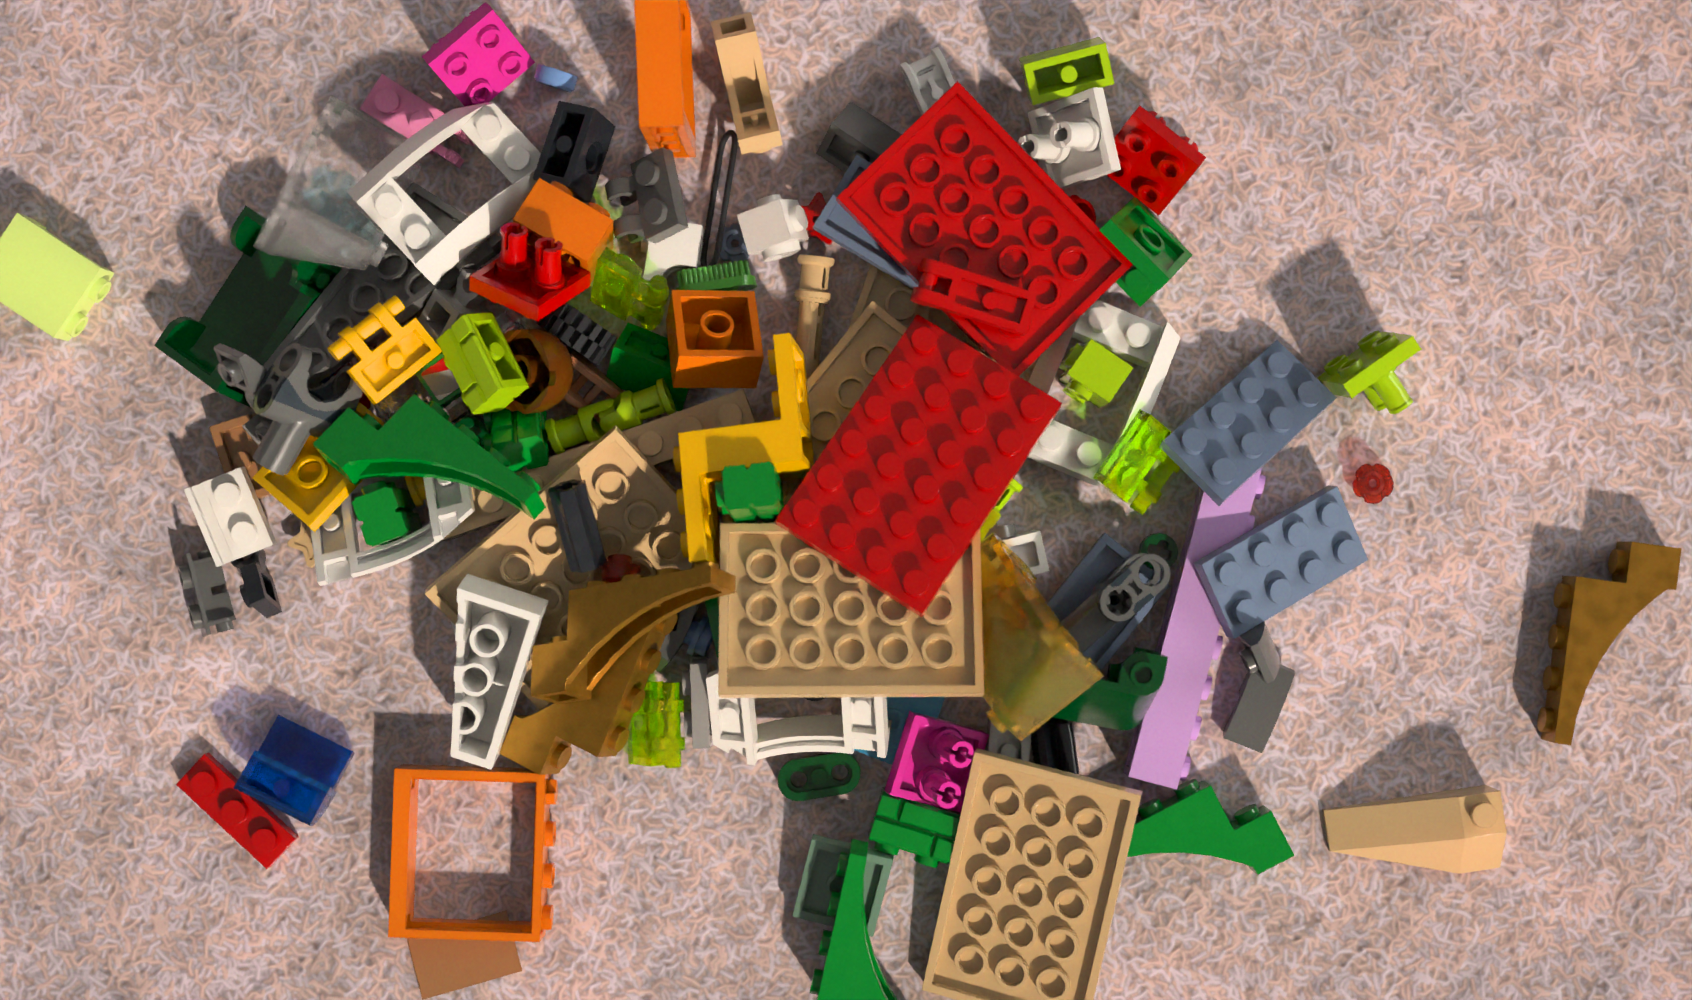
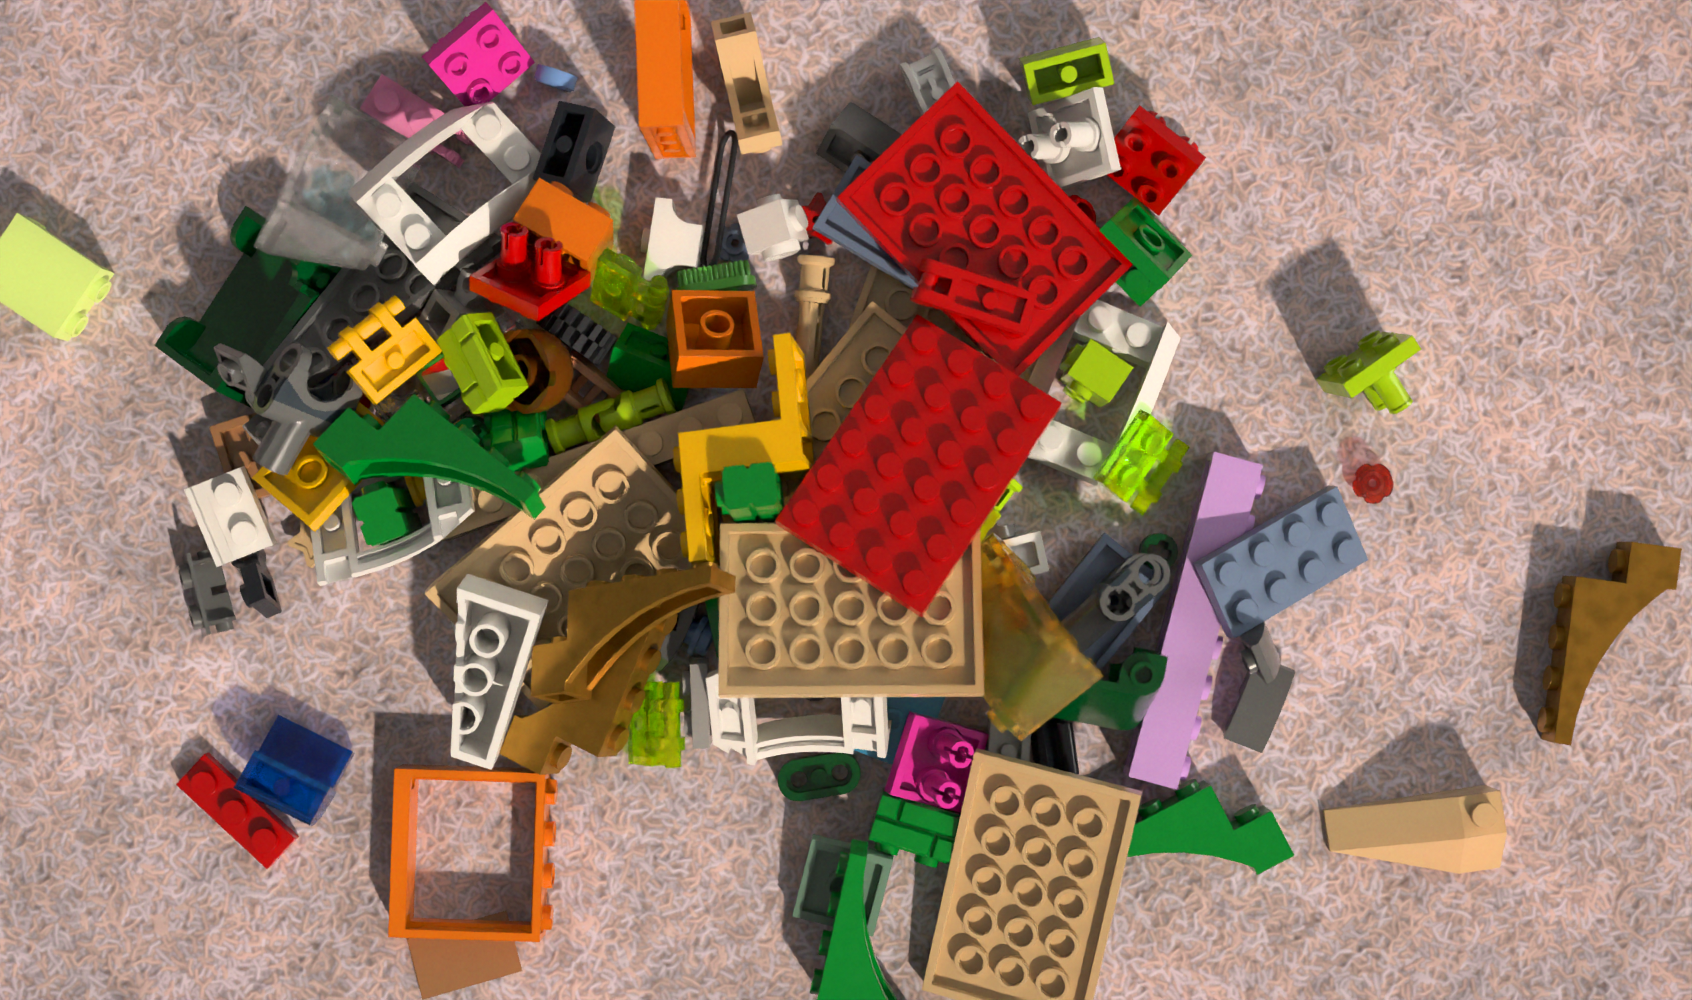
(577, 525): black axle -> none
(618, 566): clear red plate -> none
(658, 195): dark grey plate -> none
(1247, 422): sand blue plate -> none

